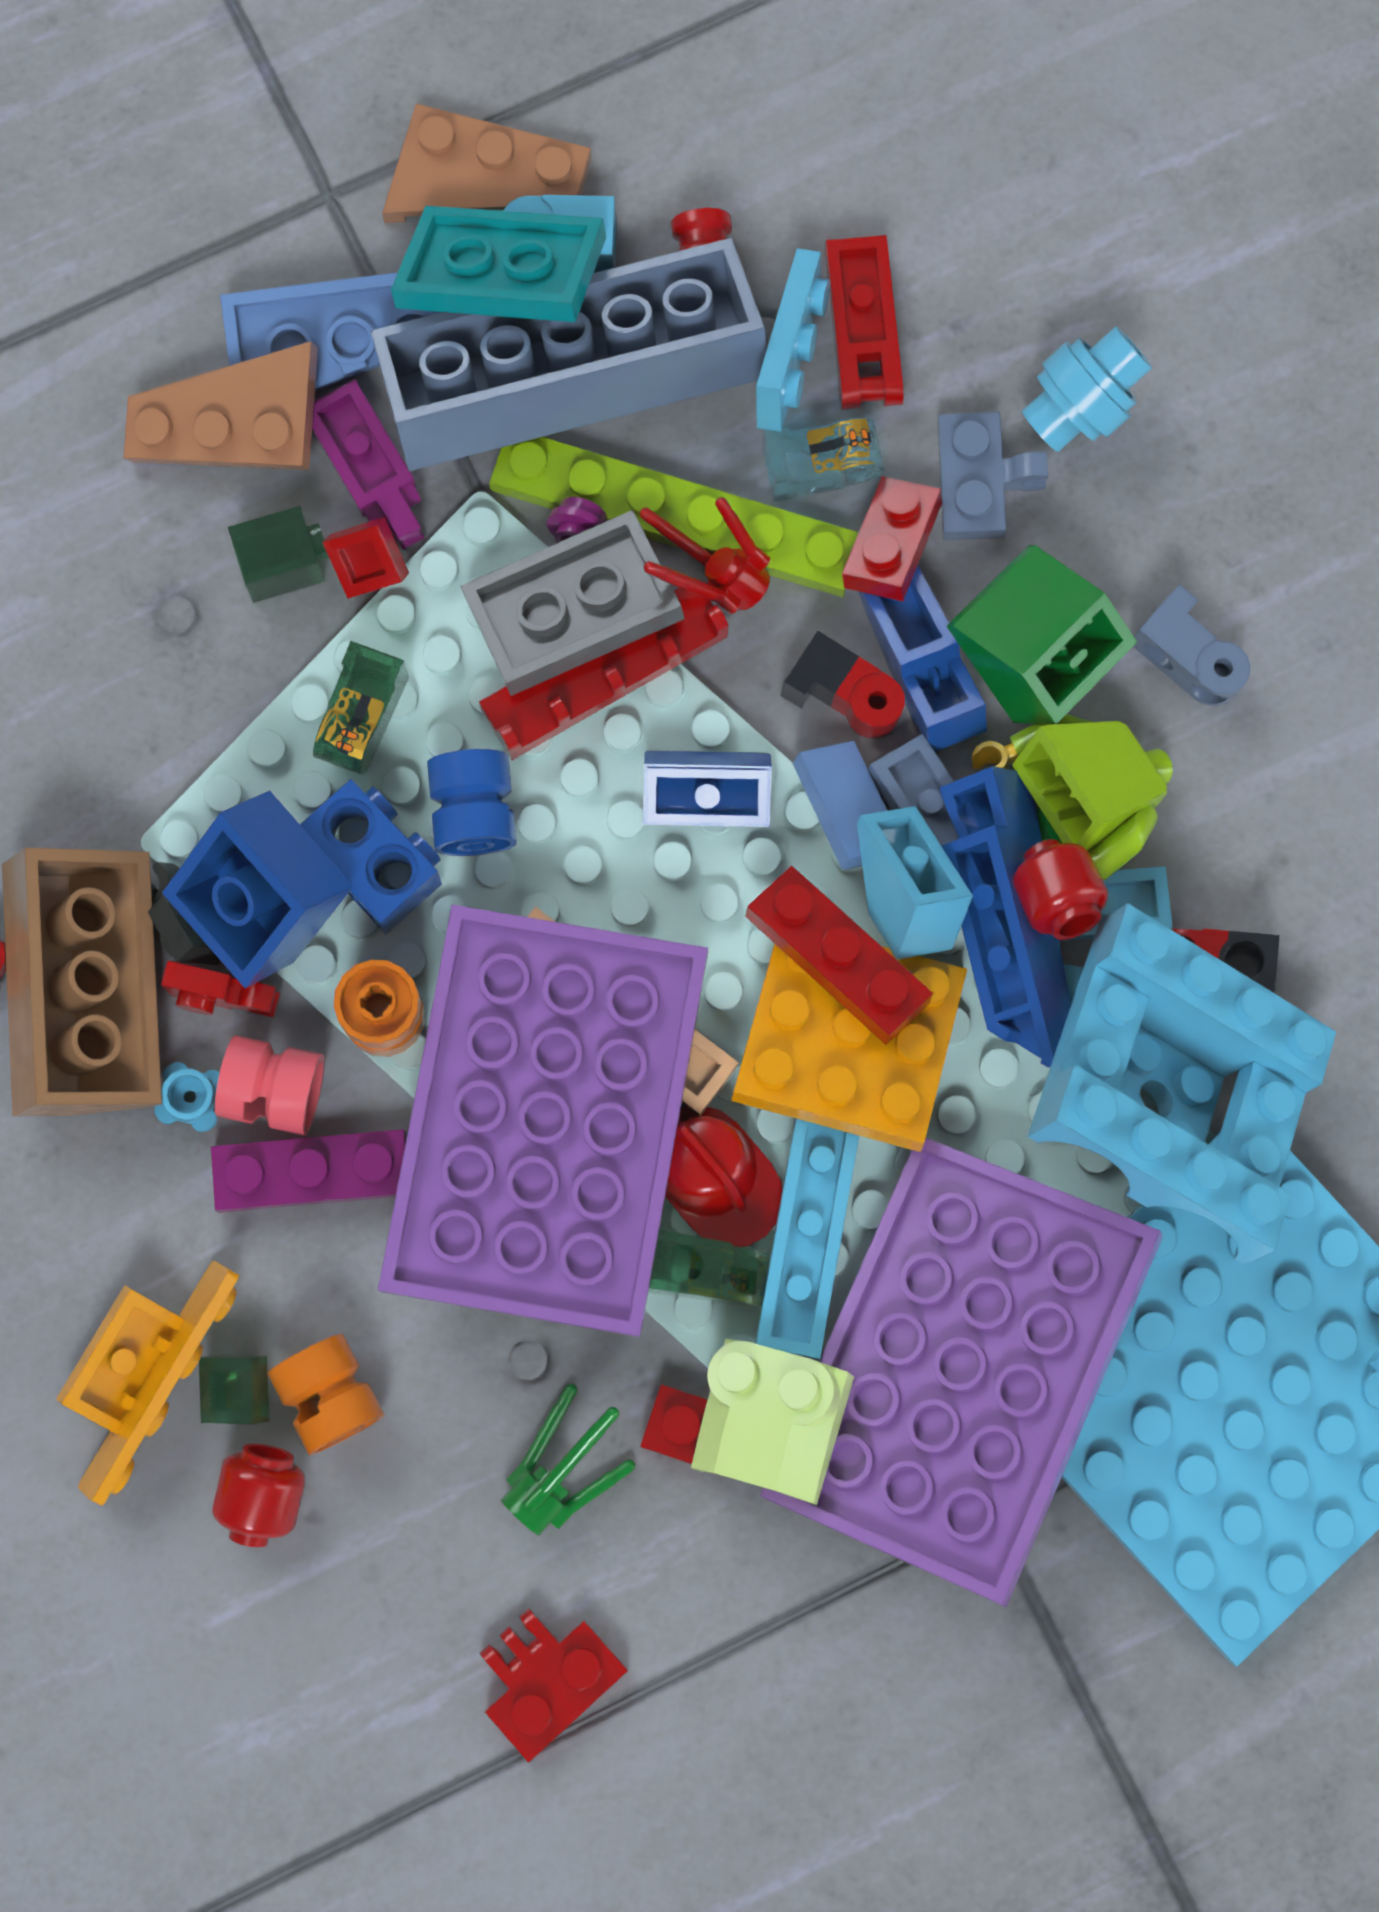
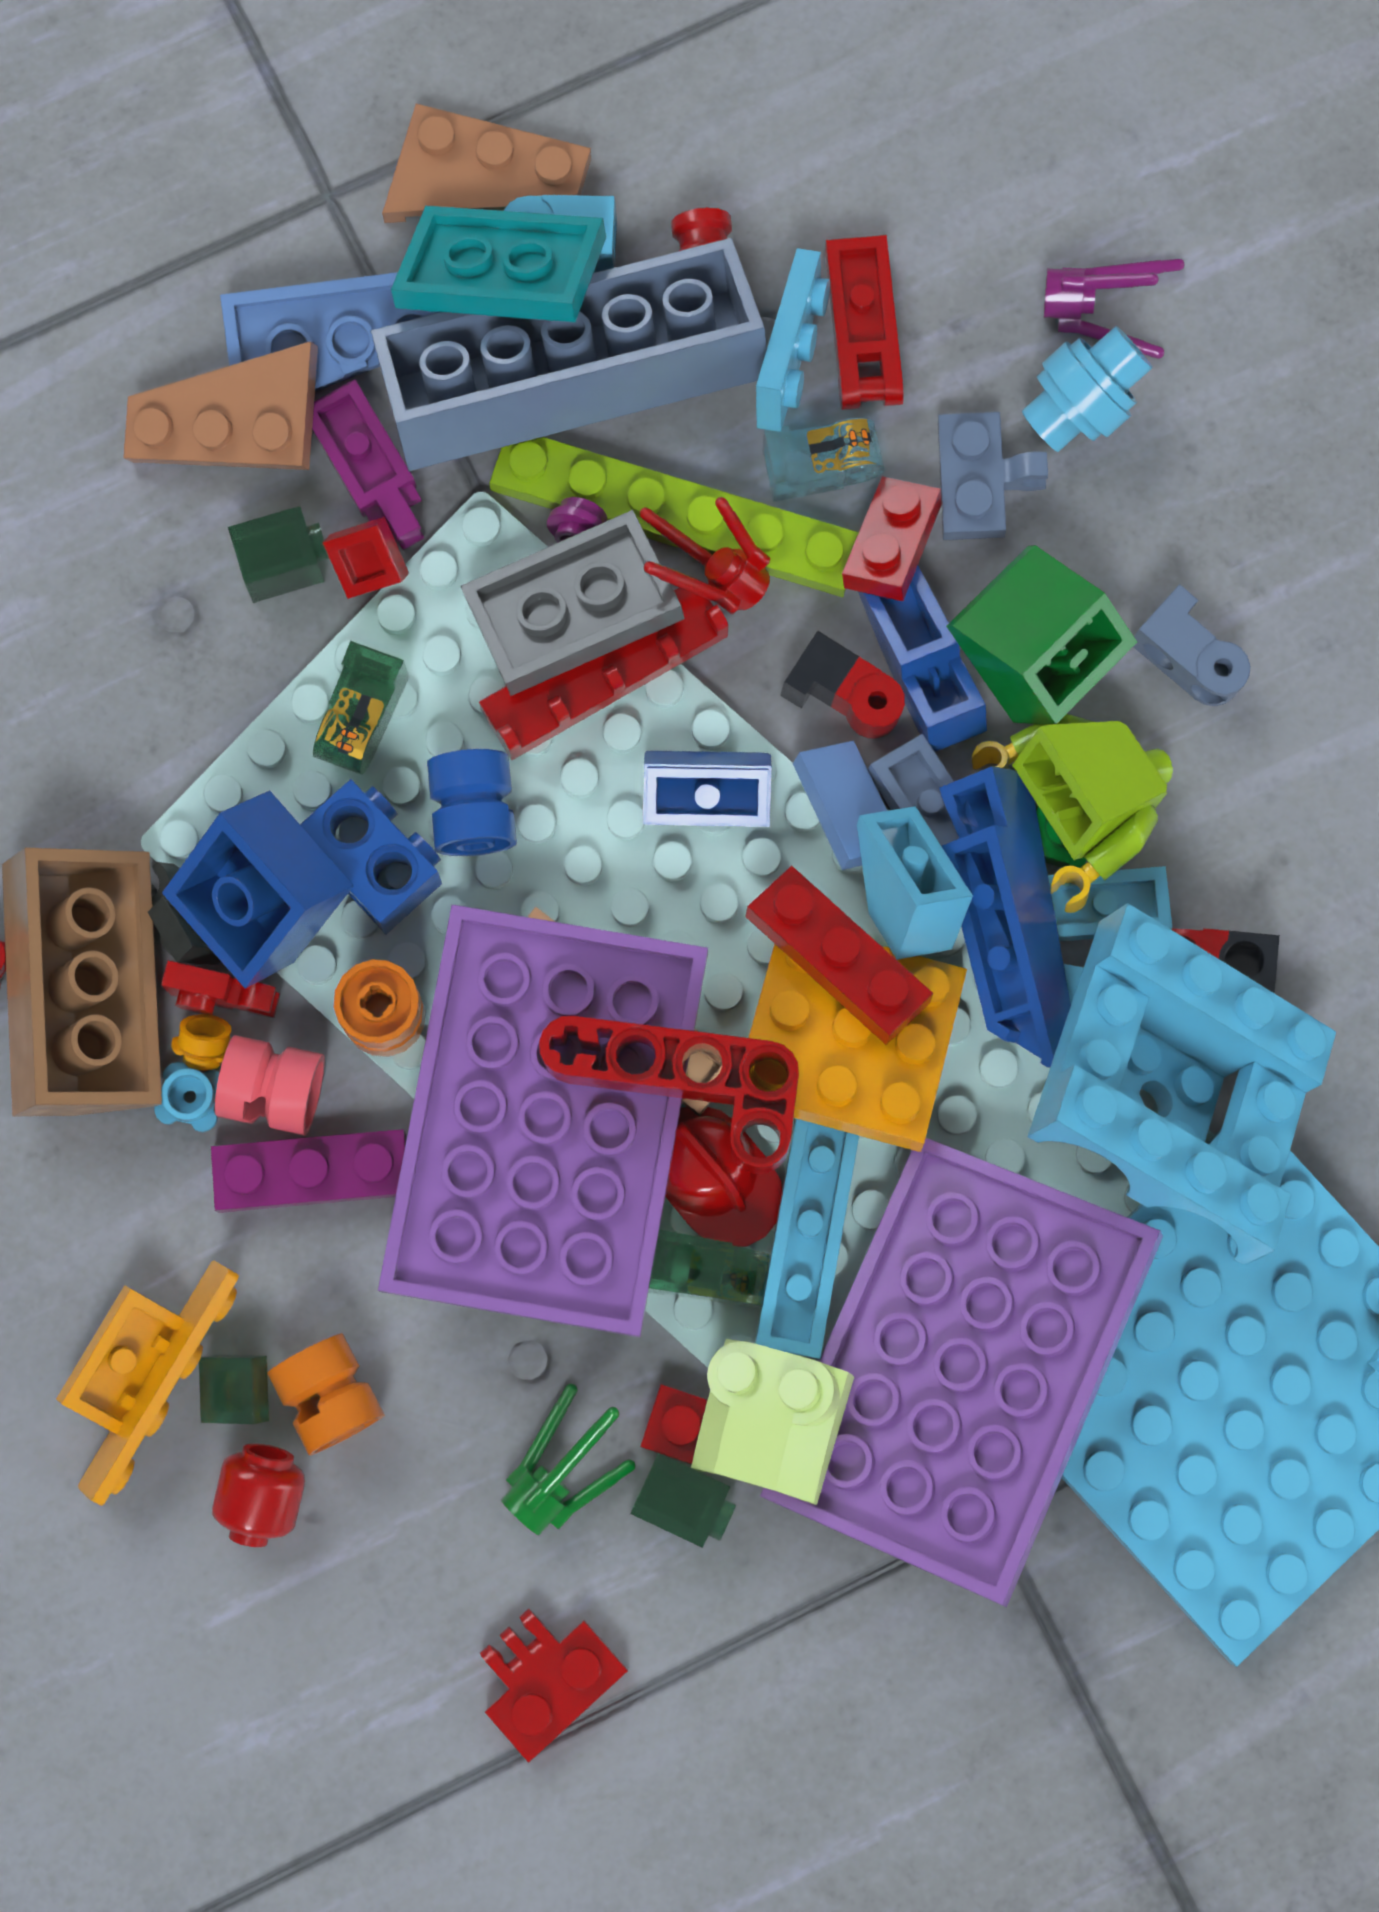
(202, 1041): none -> light orange plate
(669, 1079): none -> red beam
(684, 1502): none -> clear green brick
(1060, 889): red head -> none
(1073, 292): none -> magenta plant

